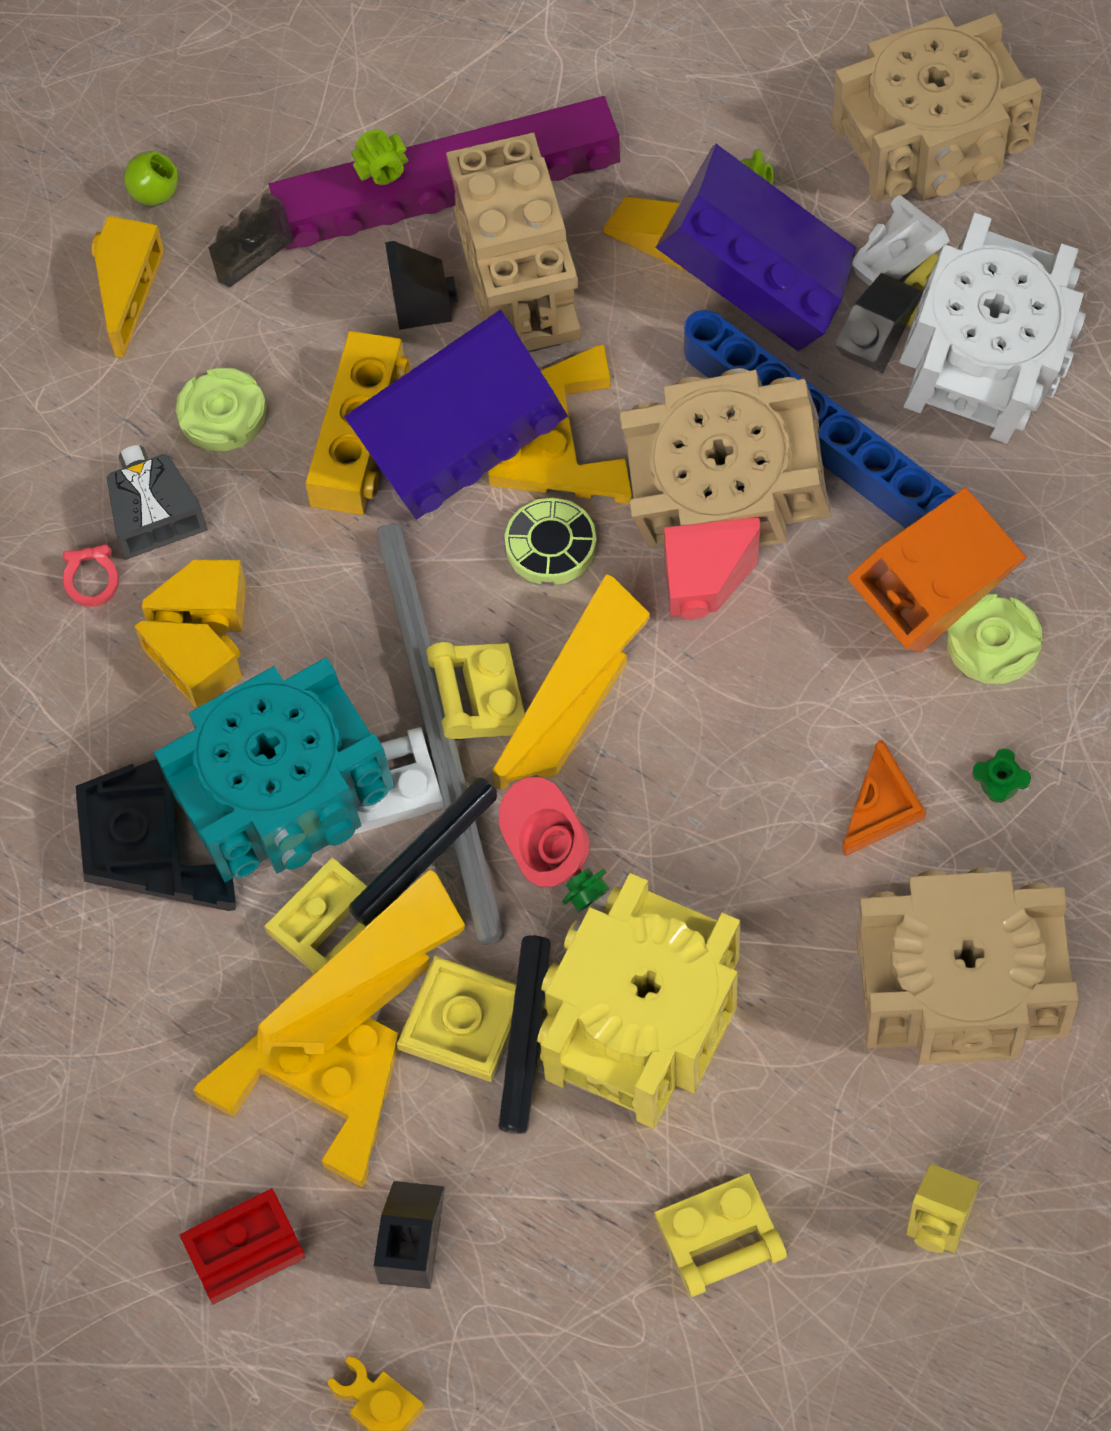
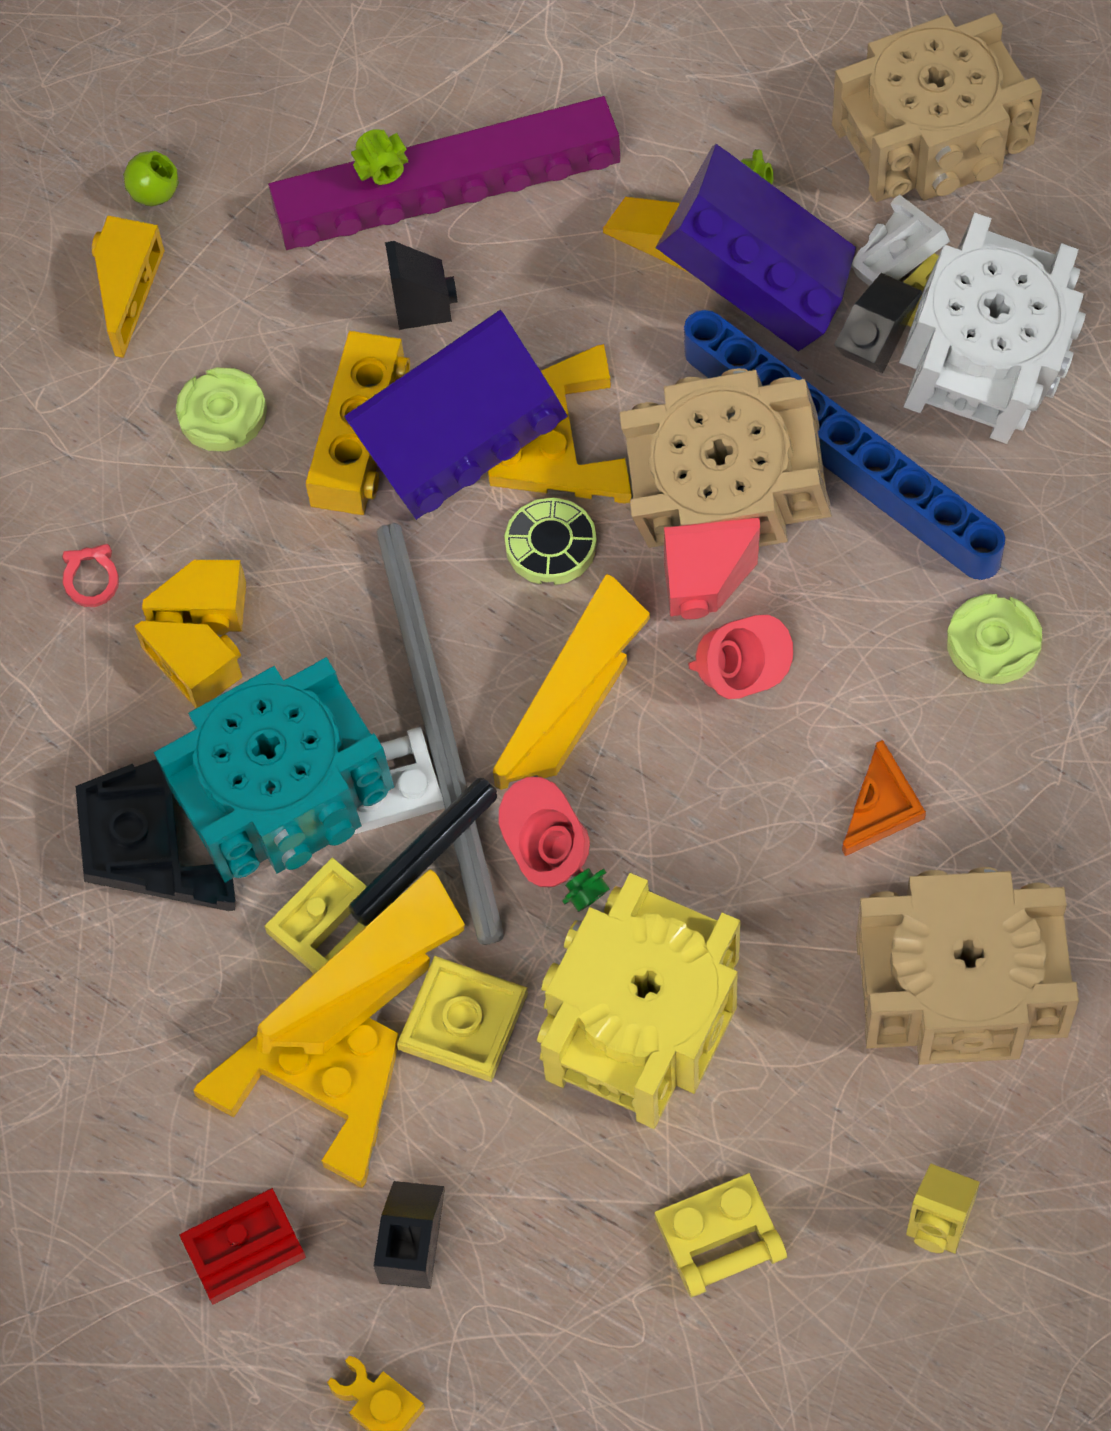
(151, 503): dark grey torso -> none
(251, 241): clear smoke plate -> none
(489, 685): light yellow plate -> none
(515, 239): tan piece -> none
(523, 1036): black axle -> none
(744, 656): none -> coral piece
(936, 570): orange slope -> none
(1001, 789): green plate -> none

